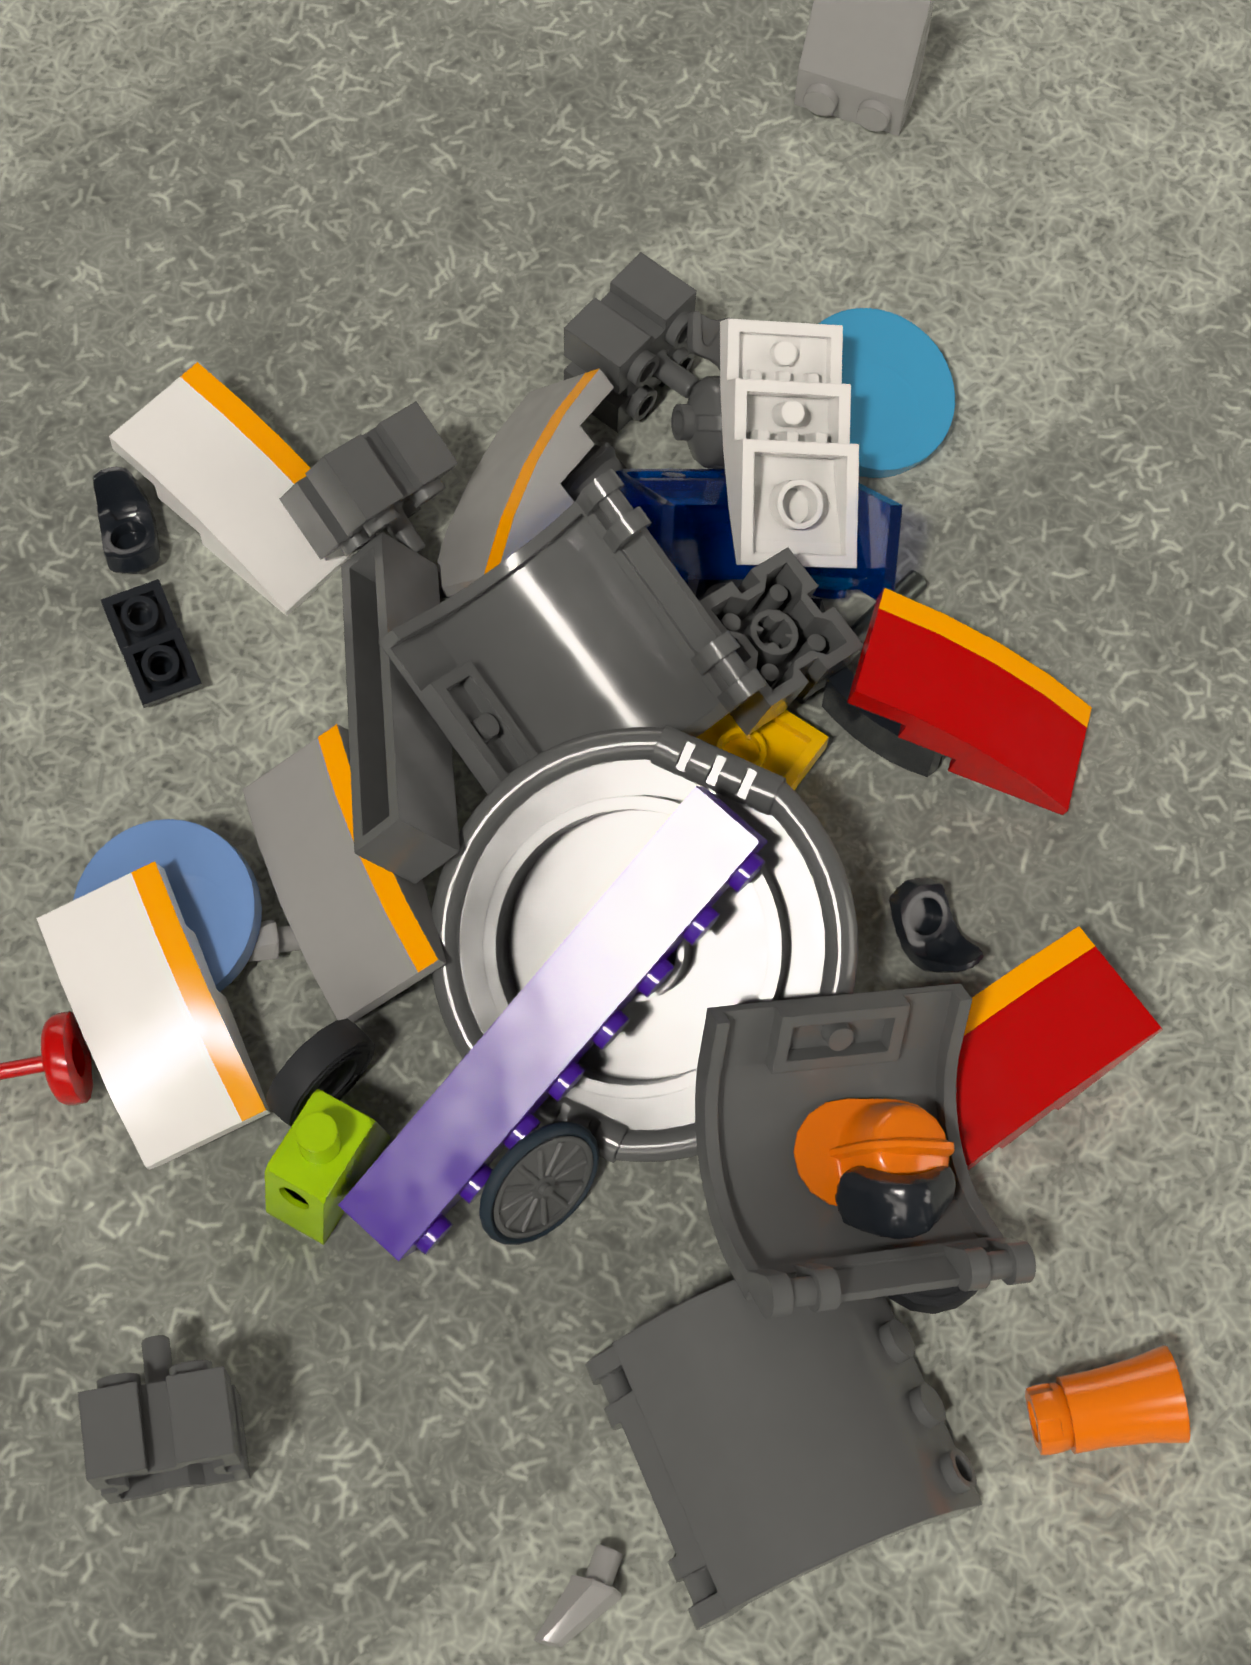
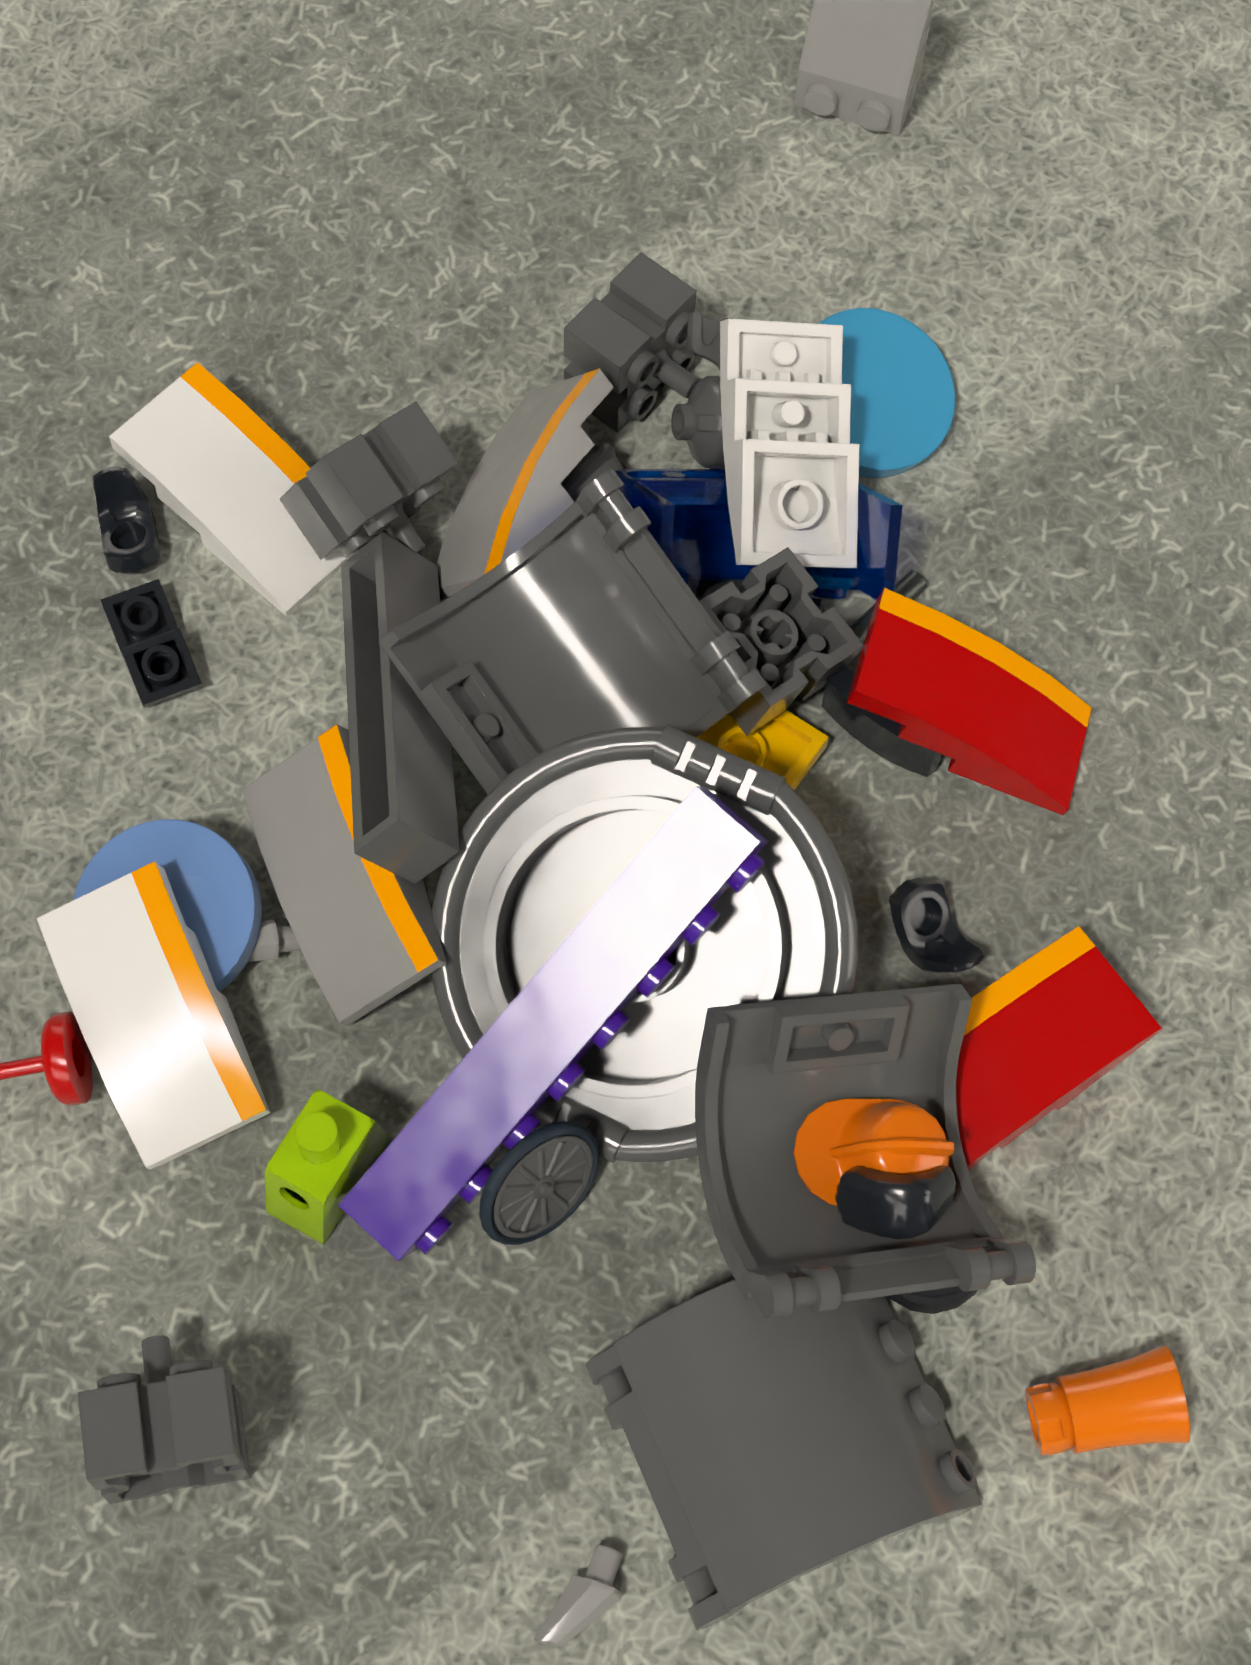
(326, 1062): black tyre -> none

